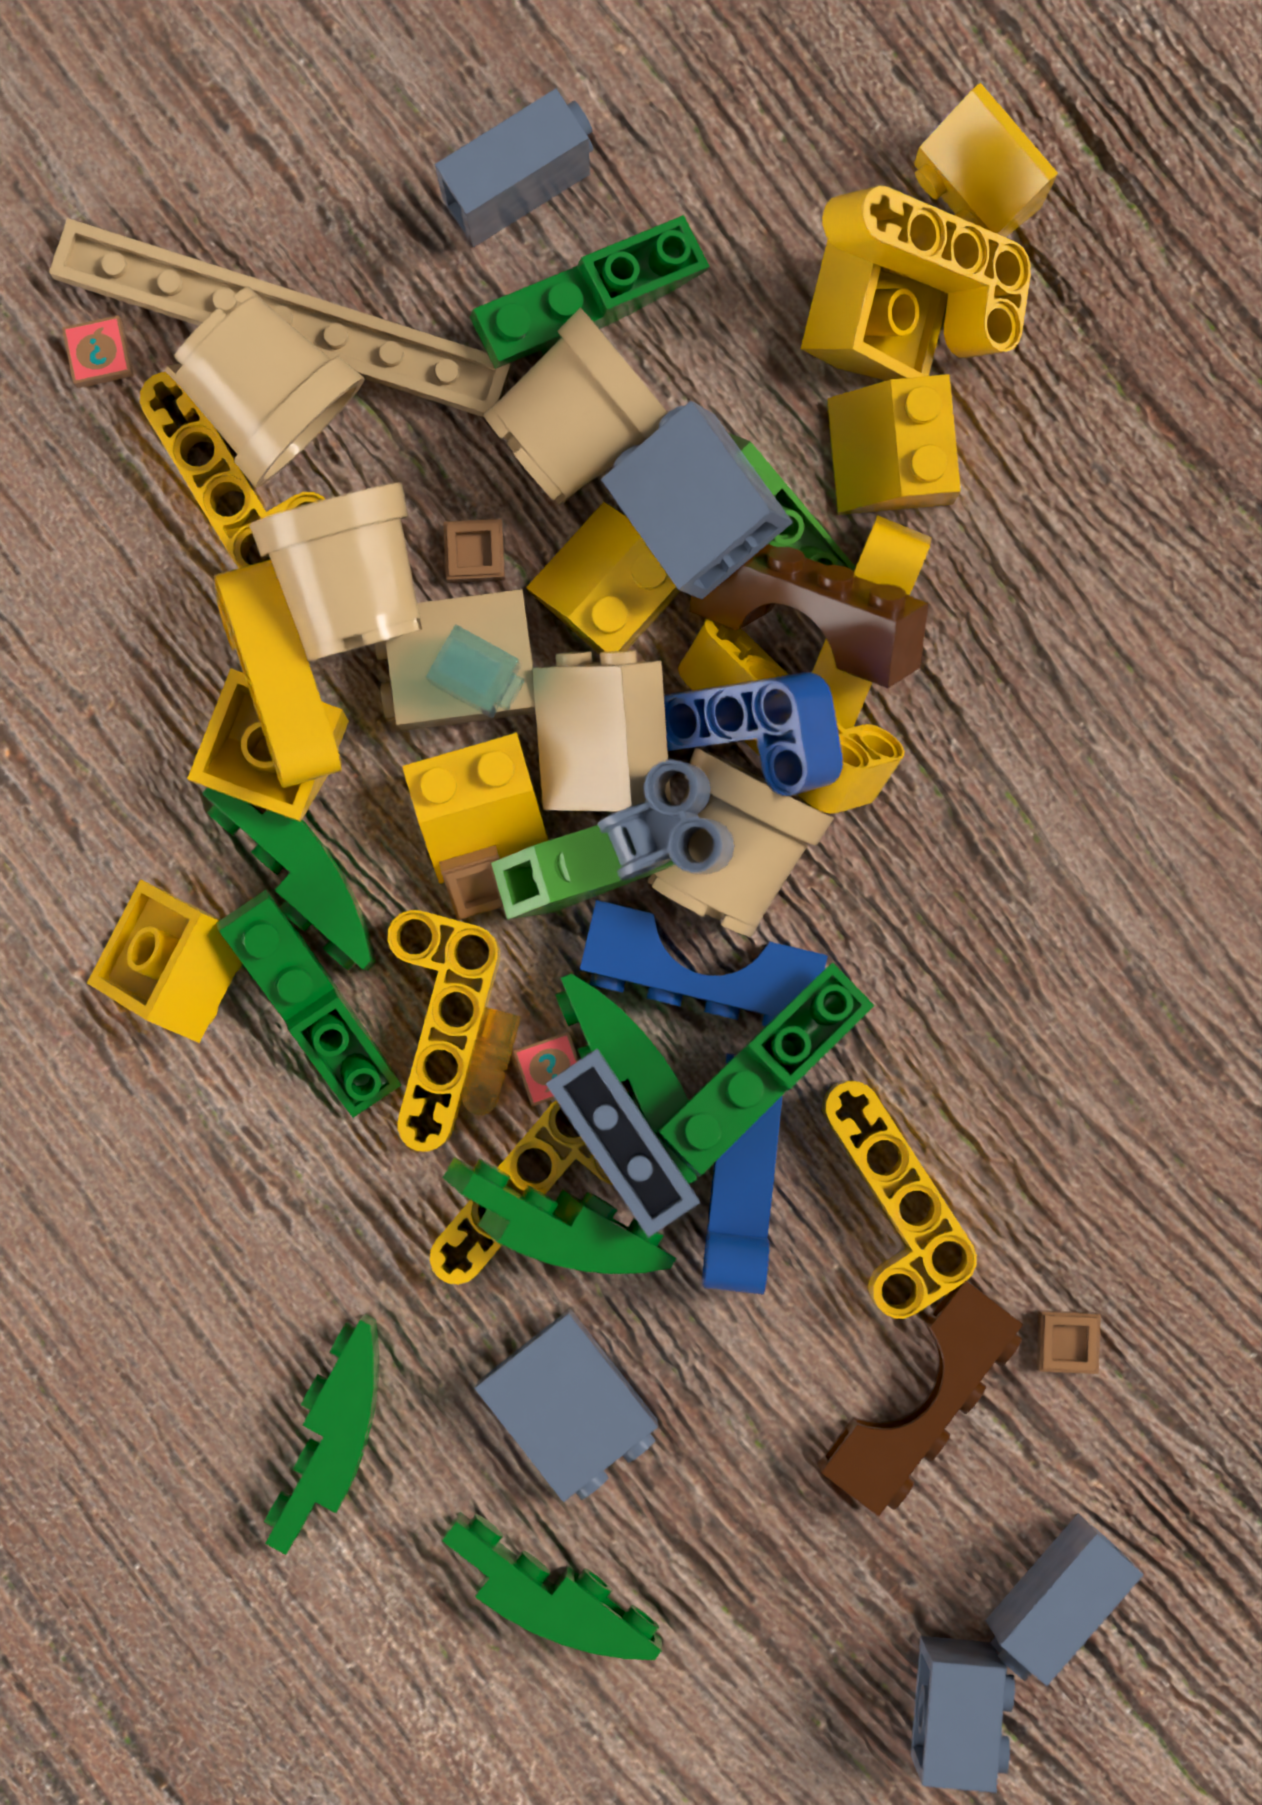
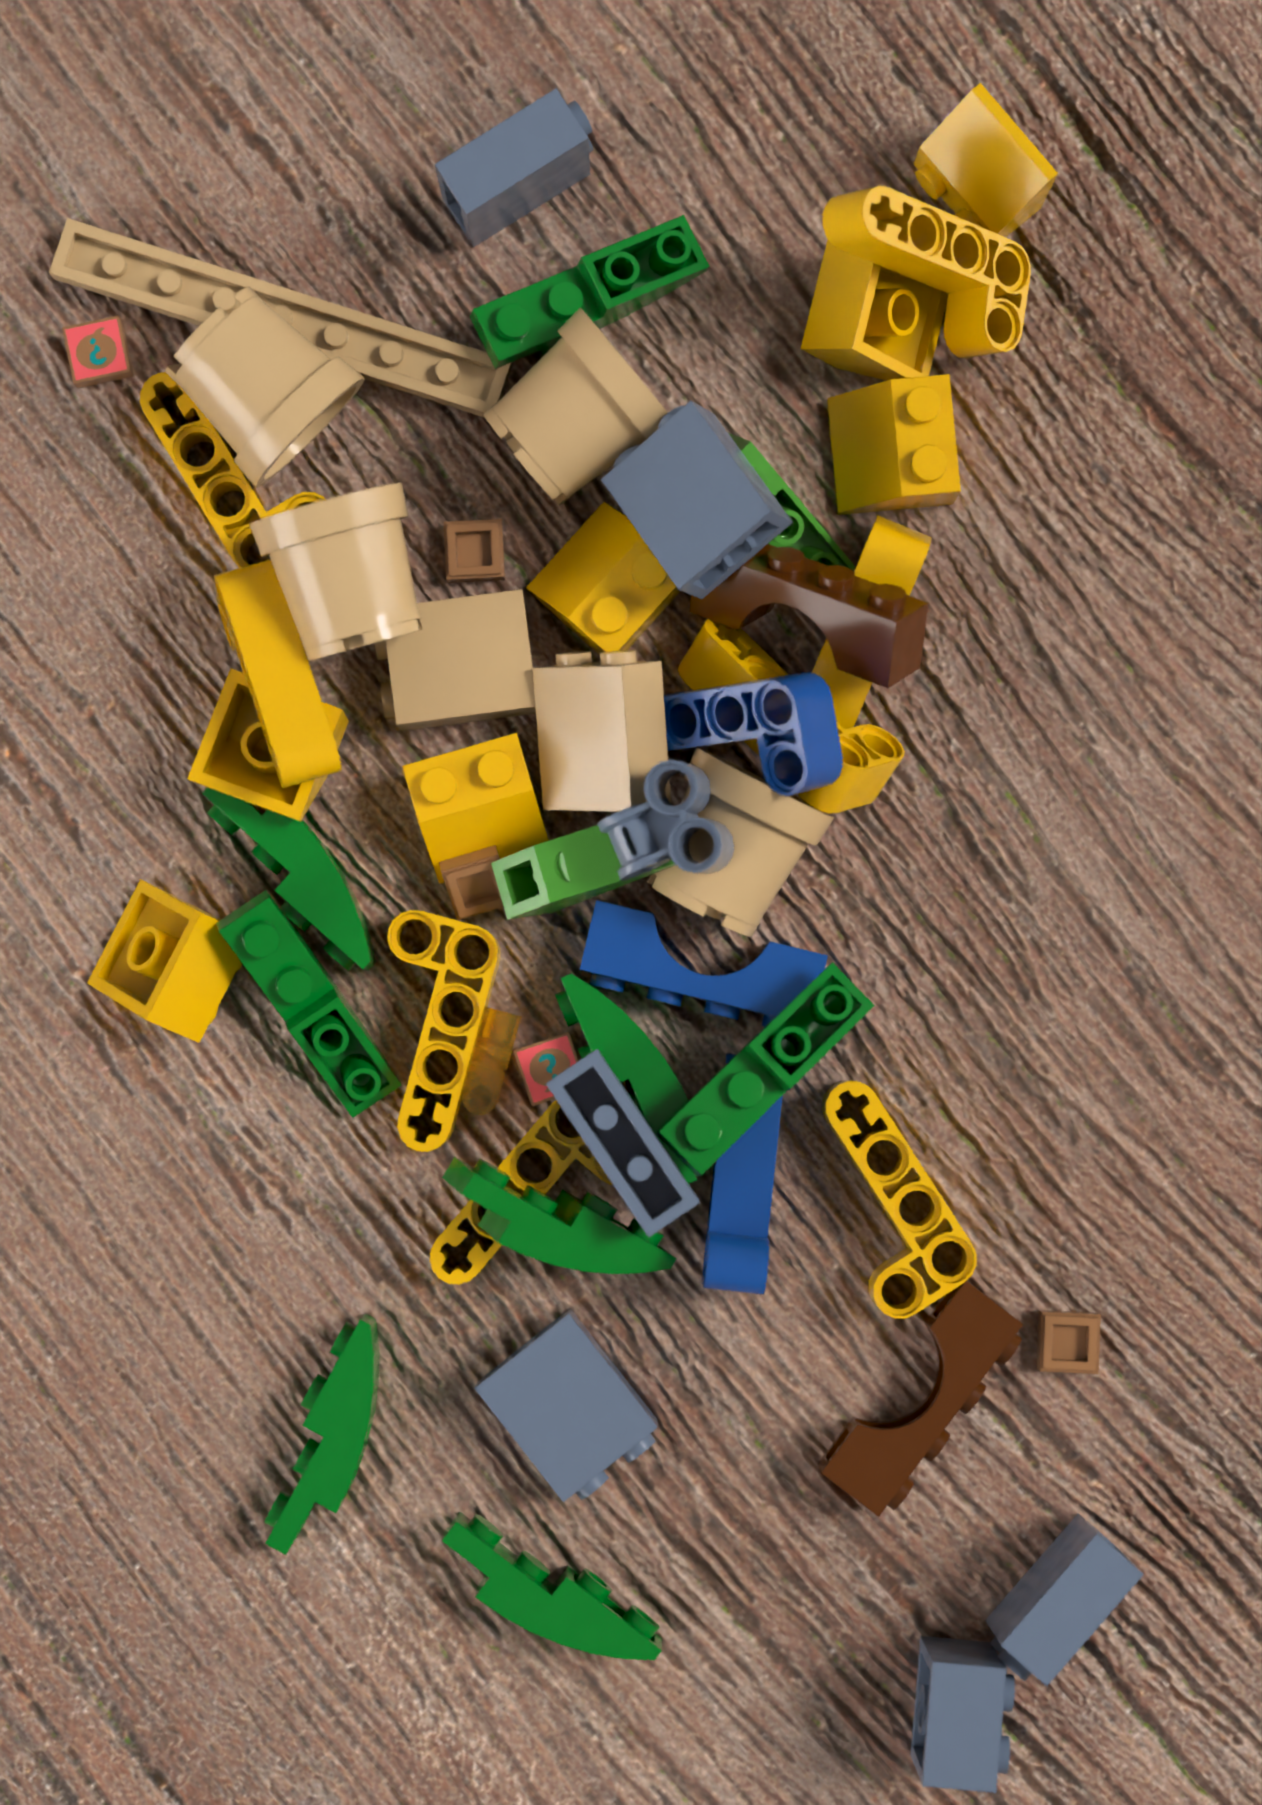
(476, 672): clear light blue brick -> none

